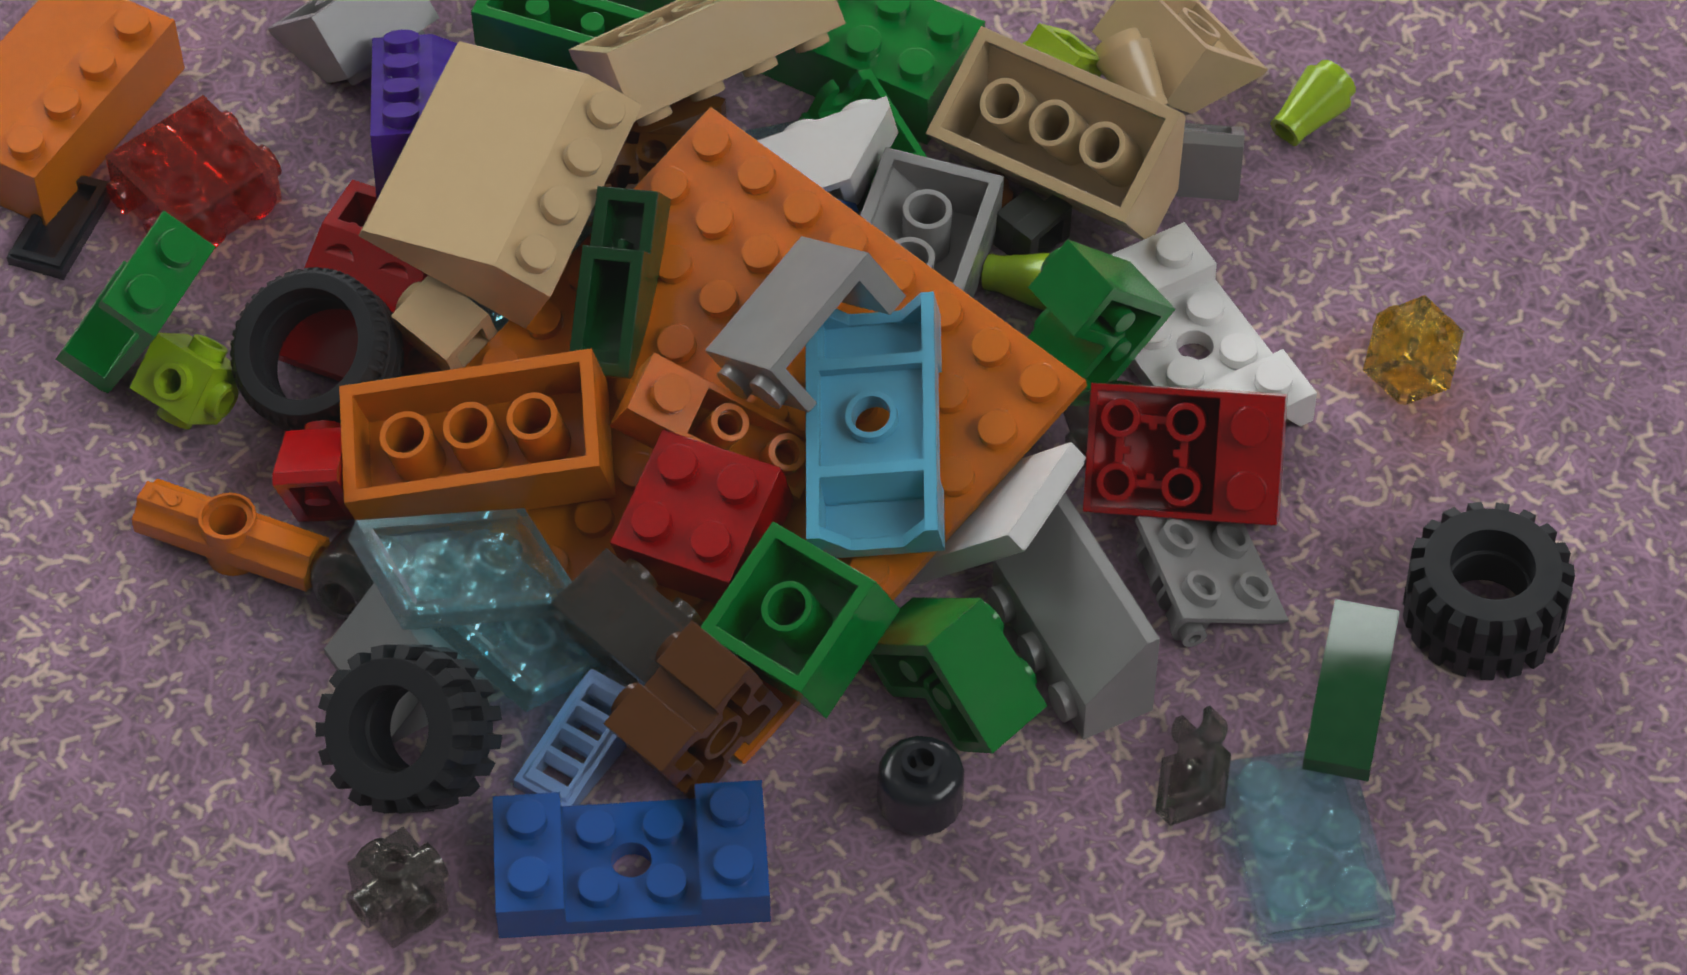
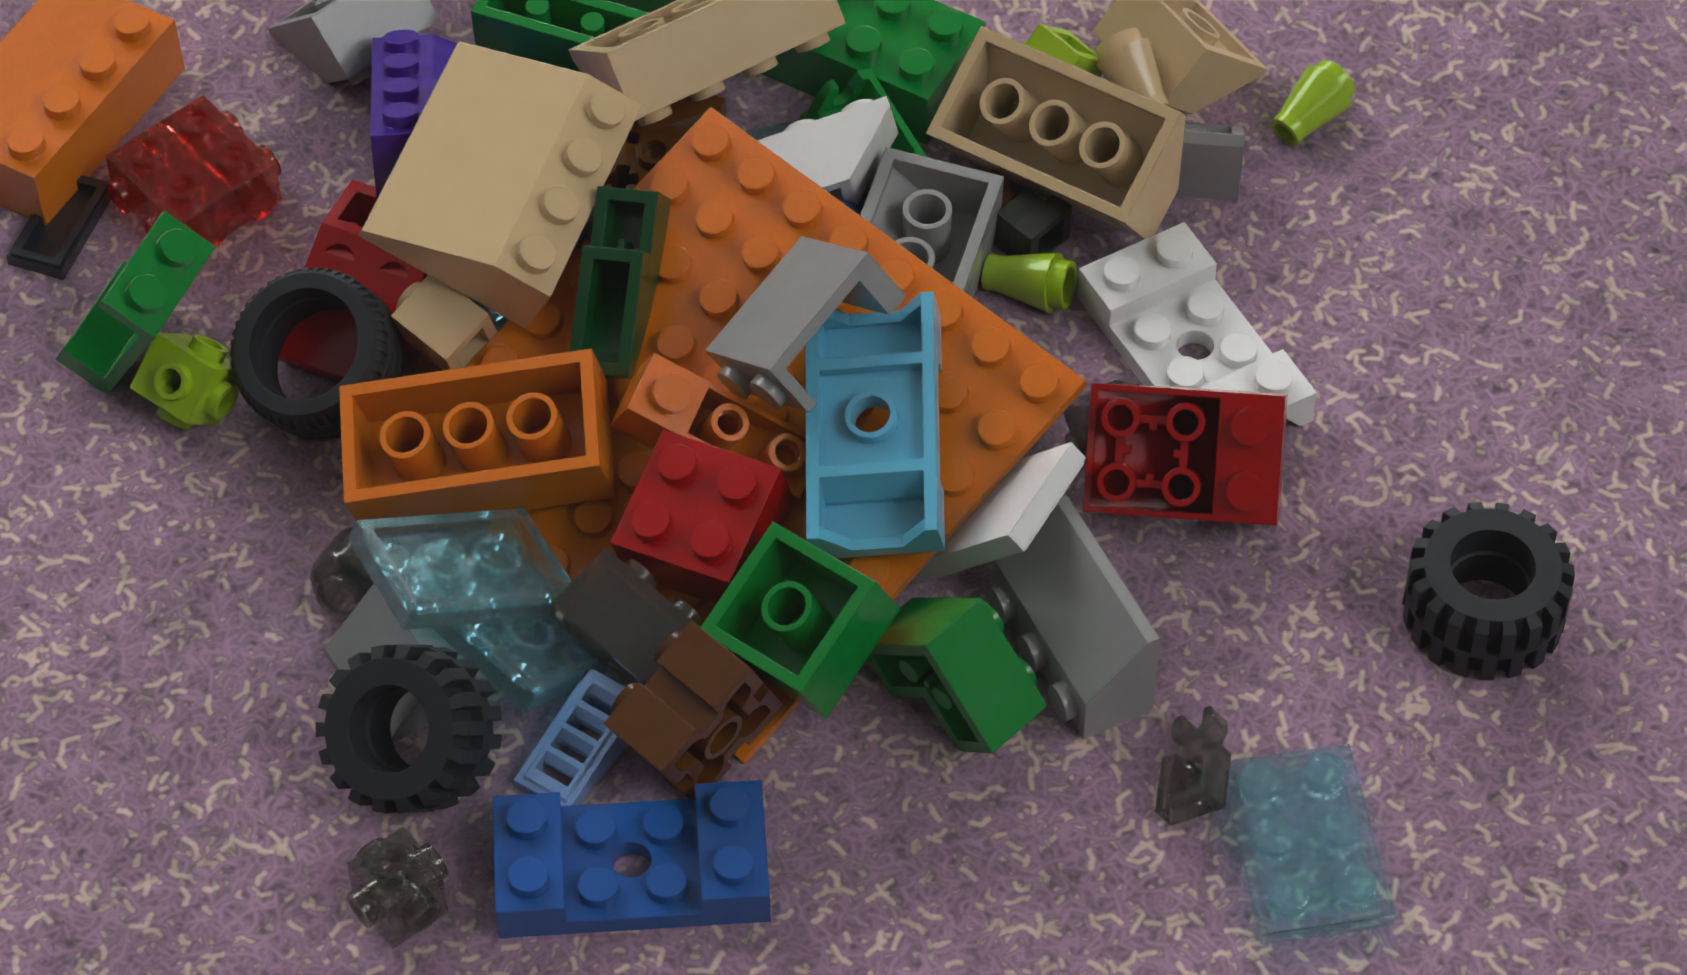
(228, 533): orange piece -> none
(311, 472): red slope -> none
(920, 785): black head -> none
(1096, 311): green brick -> none
(1205, 575): light grey hinge -> none
(1351, 690): dark green slope -> none
(1413, 350): clear yellow brick -> none

